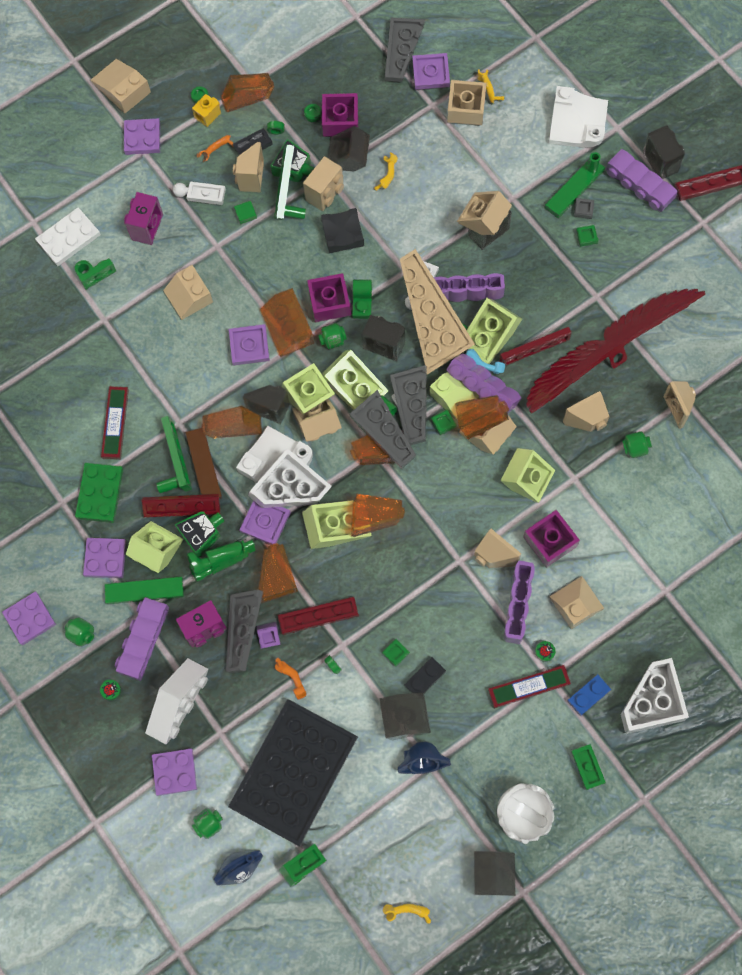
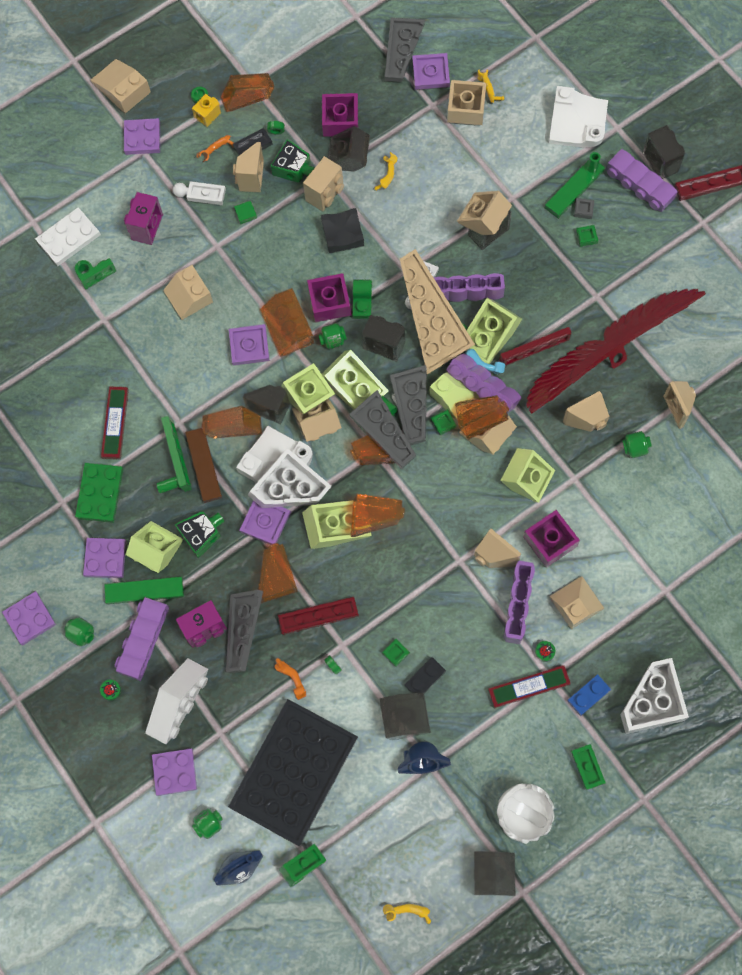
(180, 505): dark red tile -> none
(219, 558): green piece -> none
(268, 635): medium lavender slope -> none
(281, 208): piece -> none
(312, 113): green tile -> none

